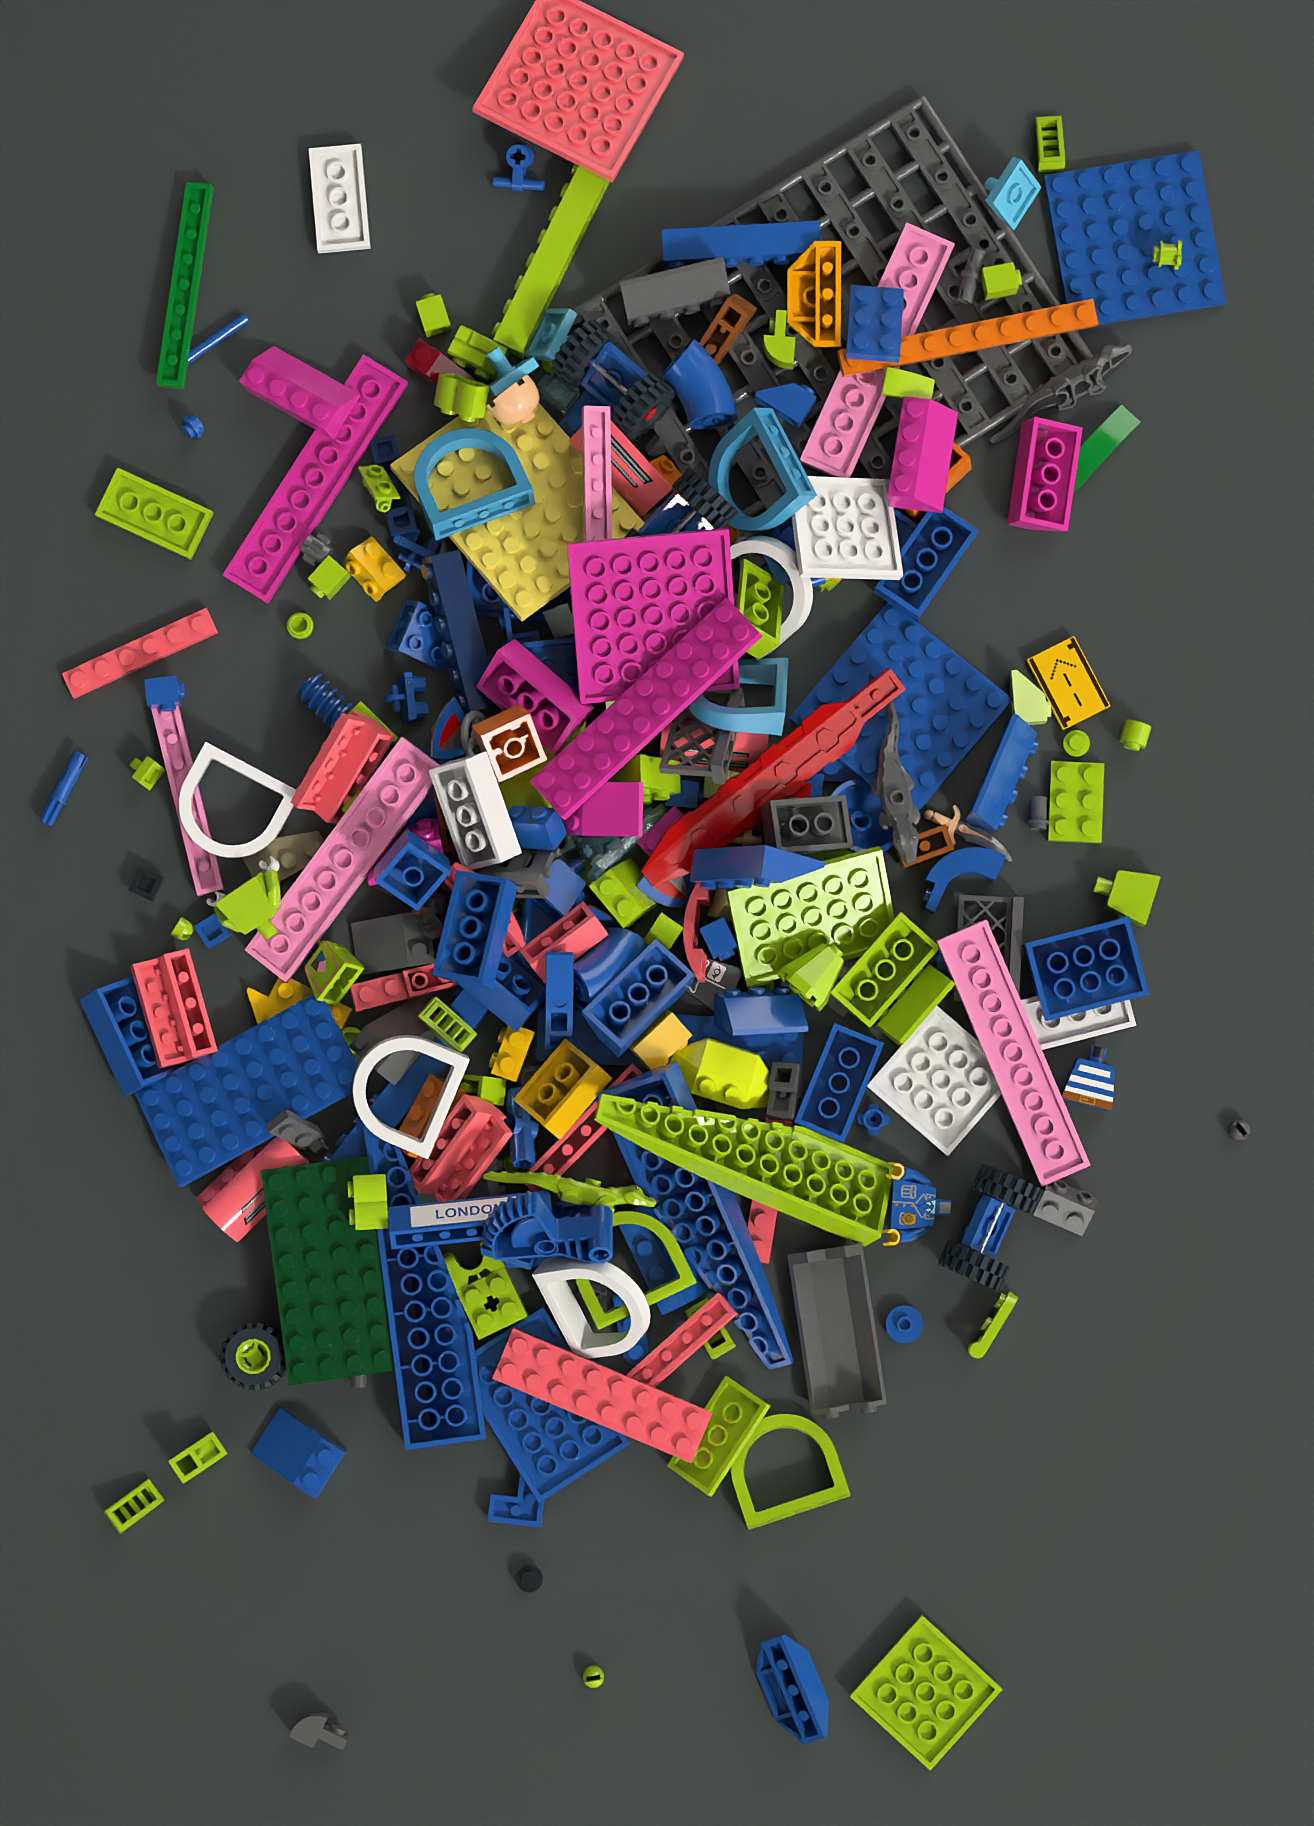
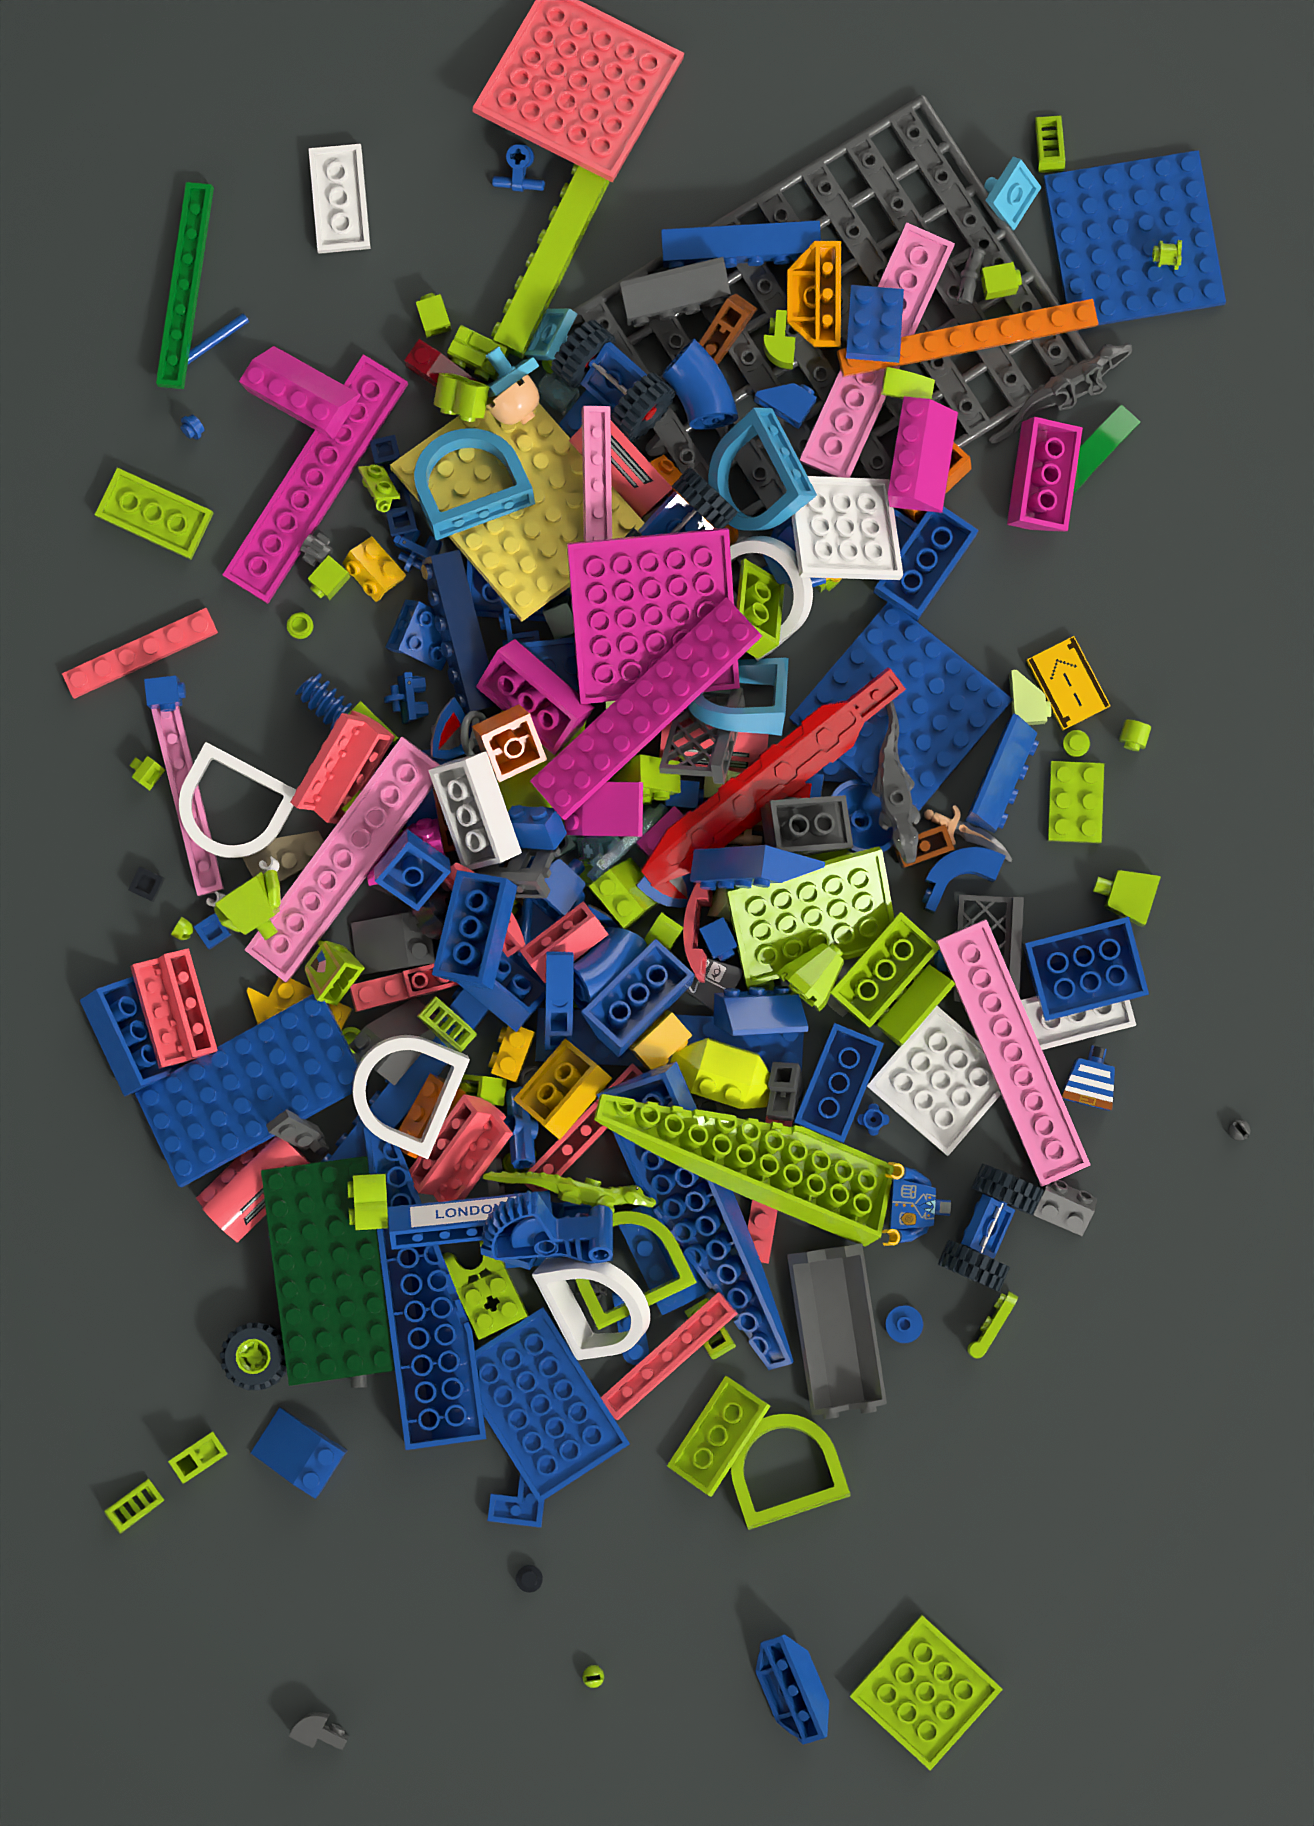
(63, 787): blue axle -> none
(602, 1395): coral plate -> none
(1038, 813): dark grey pin -> none

